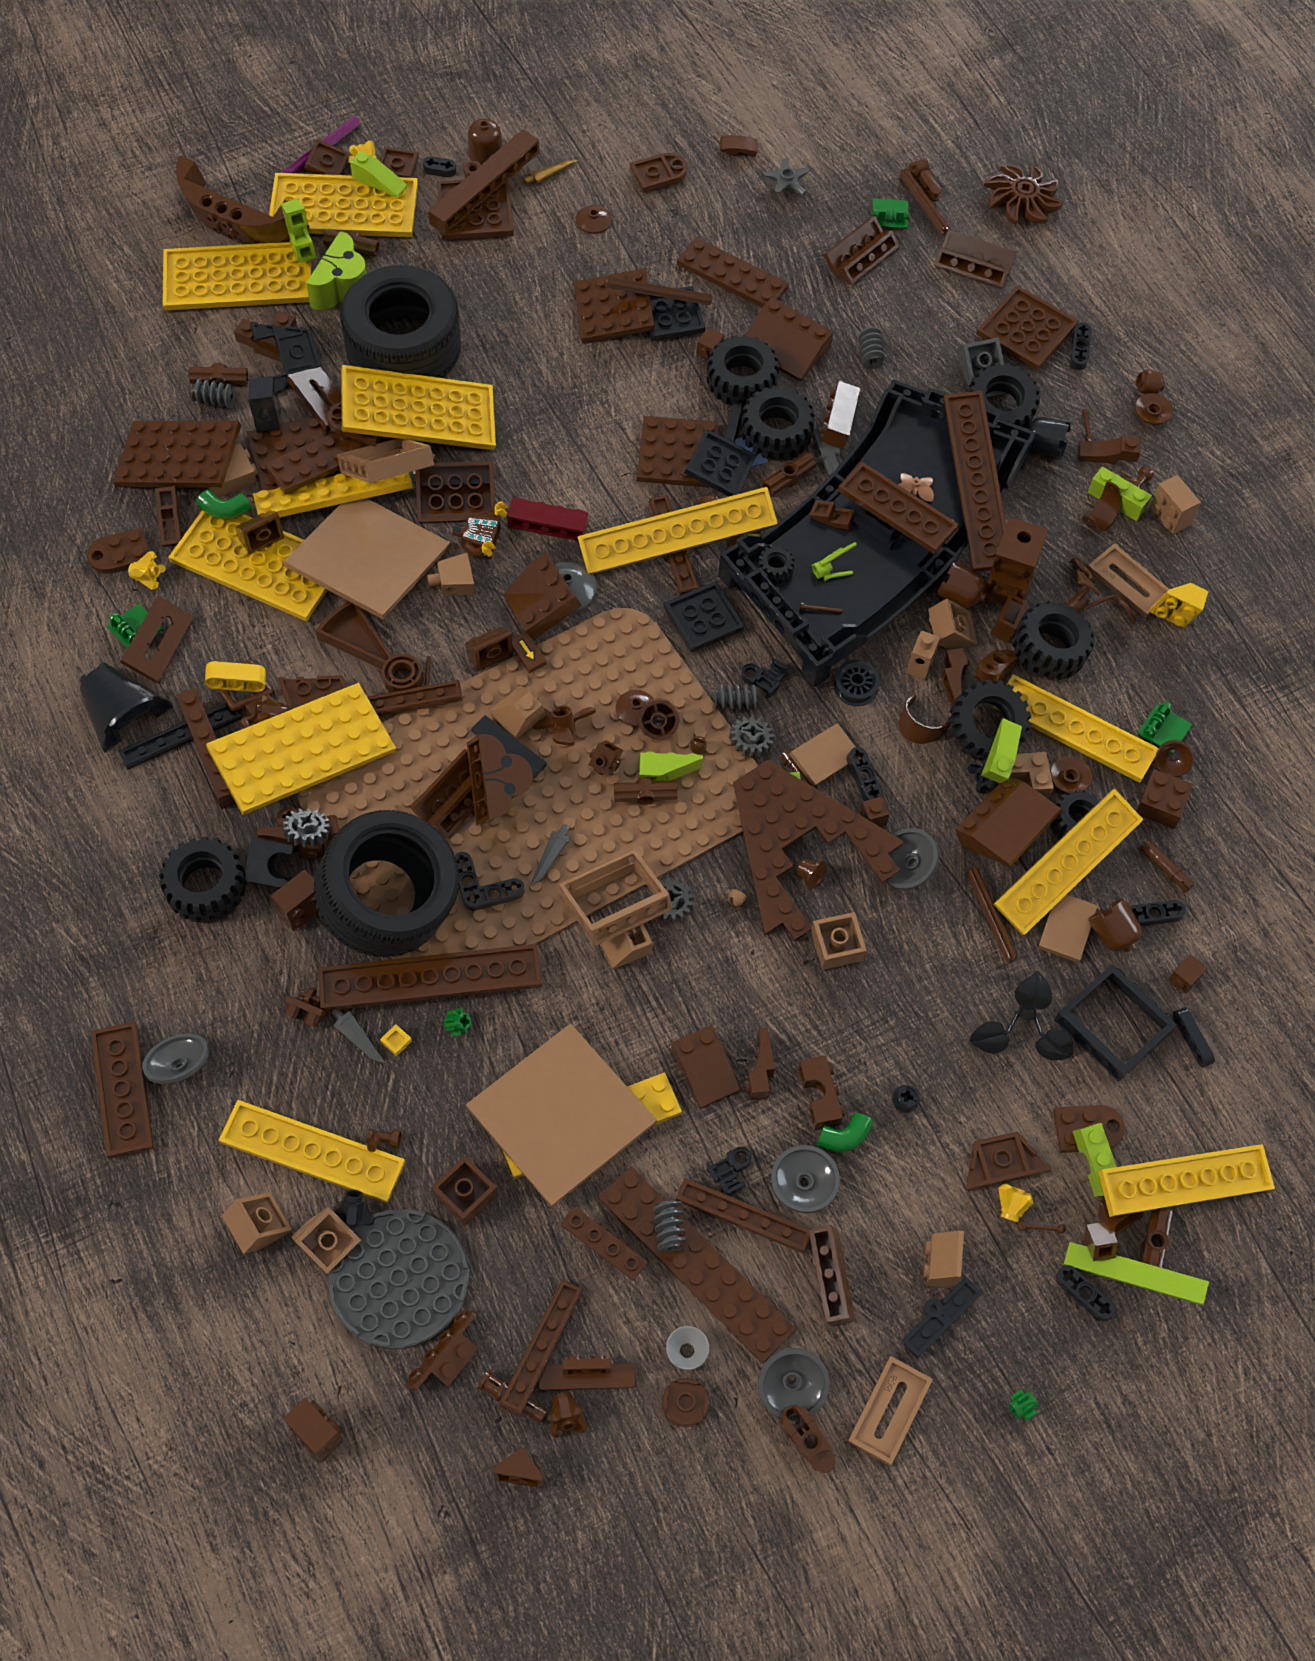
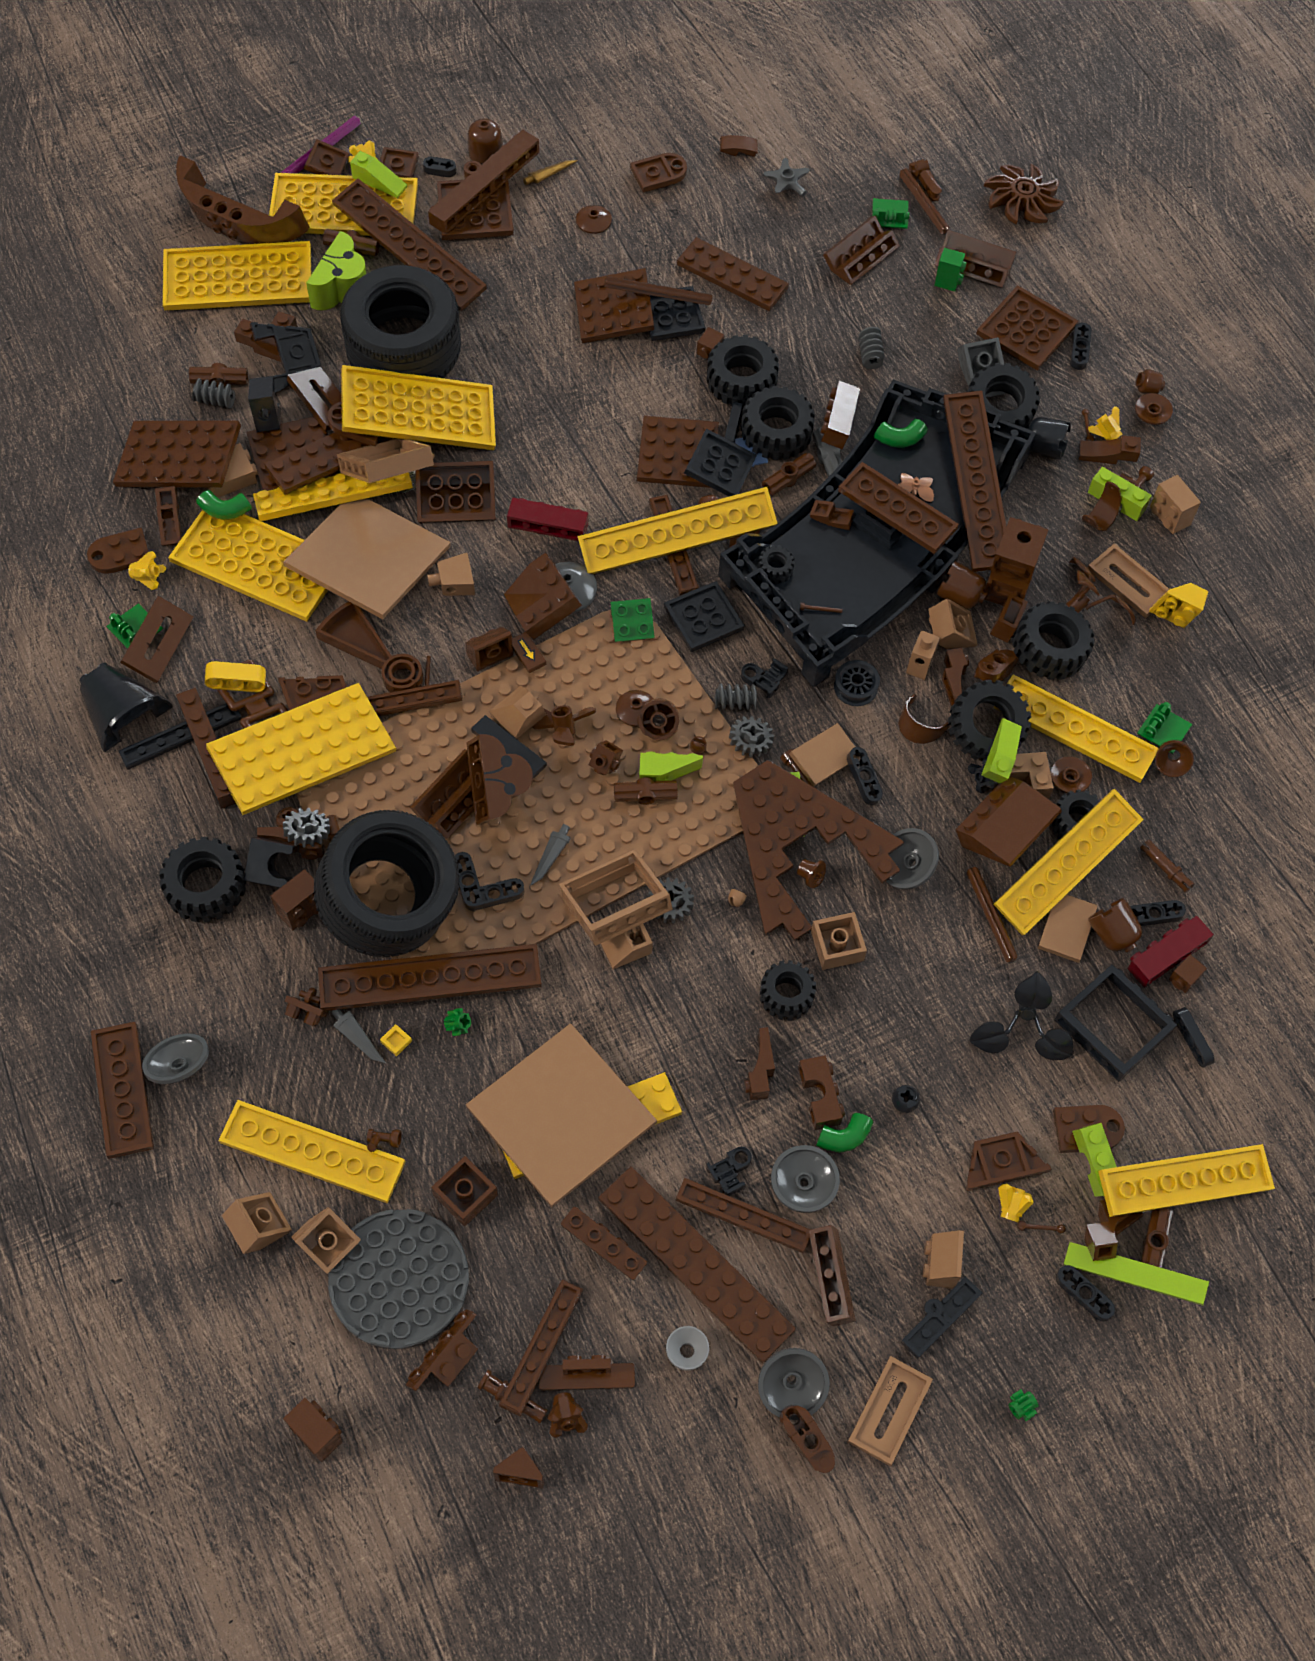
(260, 531): reddish brown slope -> none
(267, 708): reddish brown rock -> none
(297, 229): lime arch -> none
(353, 1209): black rock -> none
(406, 240): none -> reddish brown plate
(481, 532): torso -> none
(632, 619): none -> green hinge
(668, 1226): dark grey piece -> none
(688, 1409): reddish brown tile -> none
(705, 1066): reddish brown slope -> none
(793, 975): none -> black tyre
(794, 337): reddish brown slope -> none
(823, 567): lime plant -> none
(875, 811): reddish brown brick -> none
(901, 436): none -> green cylinder
(950, 269): none -> green brick
(1107, 426): none -> yellow rock
(1164, 798): reddish brown brick -> none
(1169, 951): none -> dark red brick

